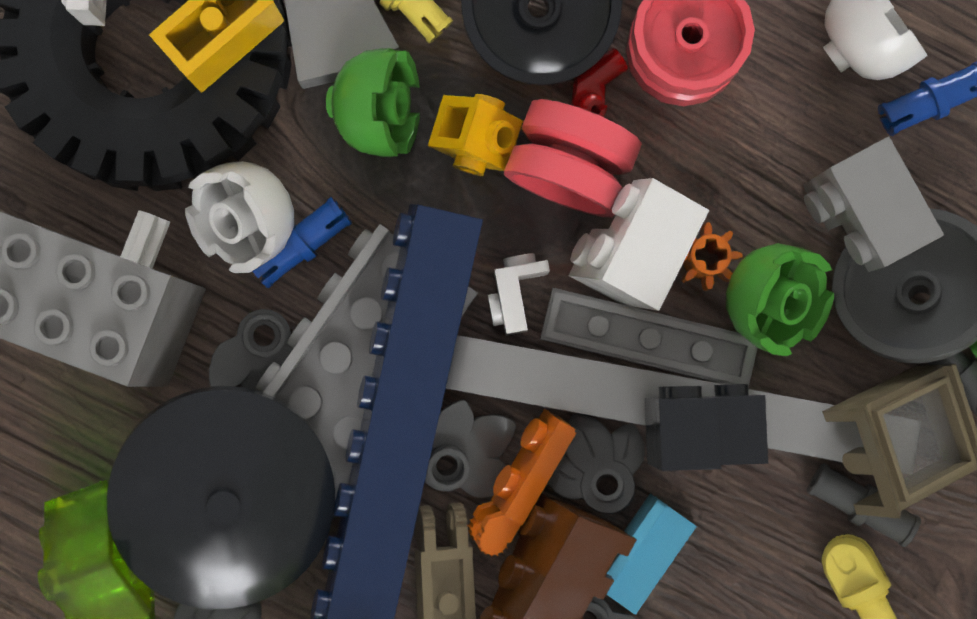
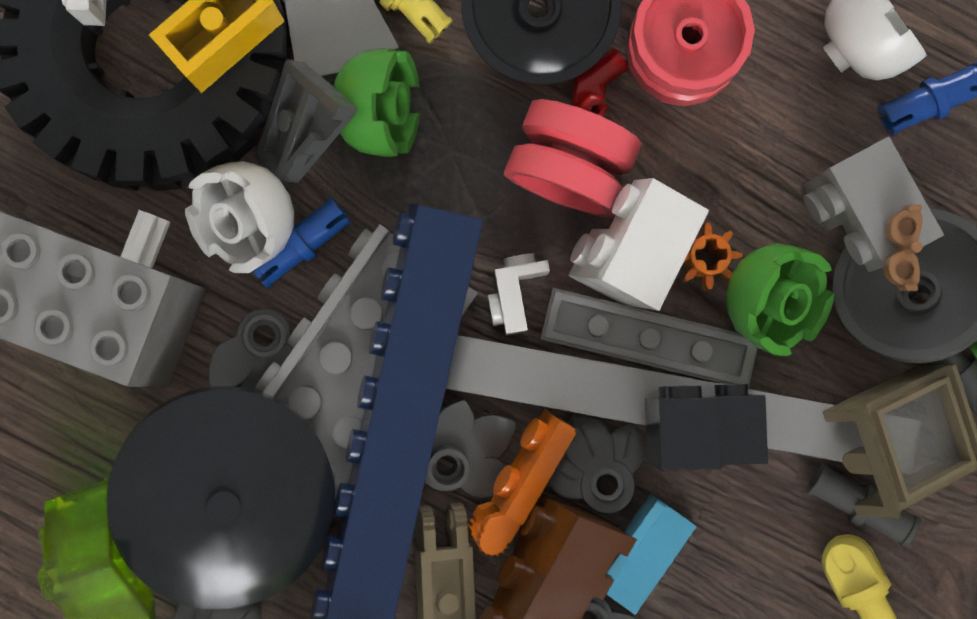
(301, 122): none -> dark grey wing
(485, 136): yellow brick -> none
(904, 231): none -> medium nougat piece

